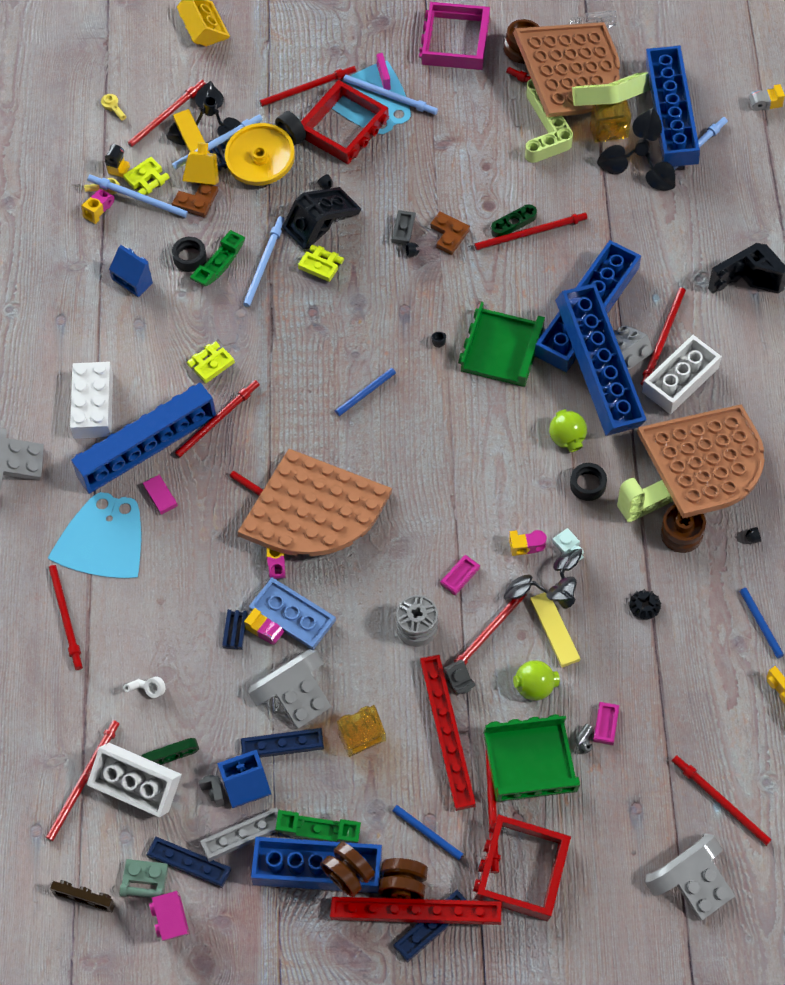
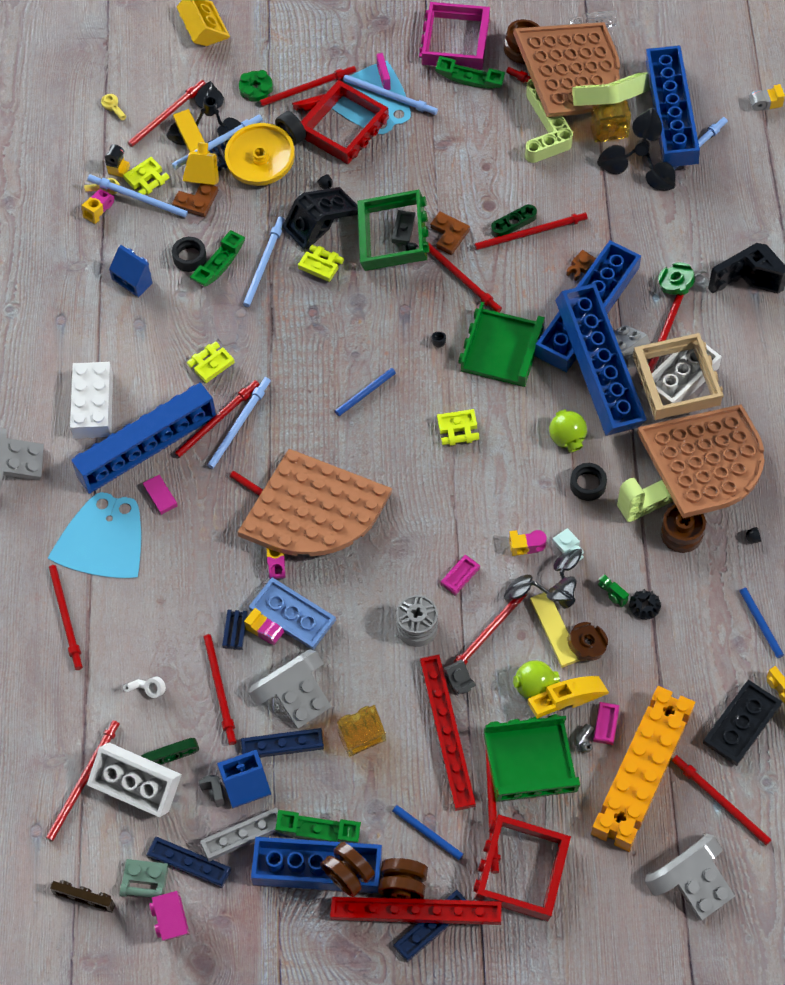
(227, 723): none -> red bar
(252, 78): none -> green plate
(257, 395): none -> light blue bar
(308, 103): none -> red tile
(385, 203): none -> green window
(458, 422): none -> neon yellow plate
(469, 76): none -> green slope
(485, 297): none -> red bar
(567, 693): none -> yellow slope
(580, 263): none -> dark orange plate
(583, 650): none -> reddish brown plate
(615, 592): none -> green plate
(643, 768): none -> light orange brick
(671, 346): none -> tan window
(678, 286): none -> green plate
(742, 722): none -> black plate

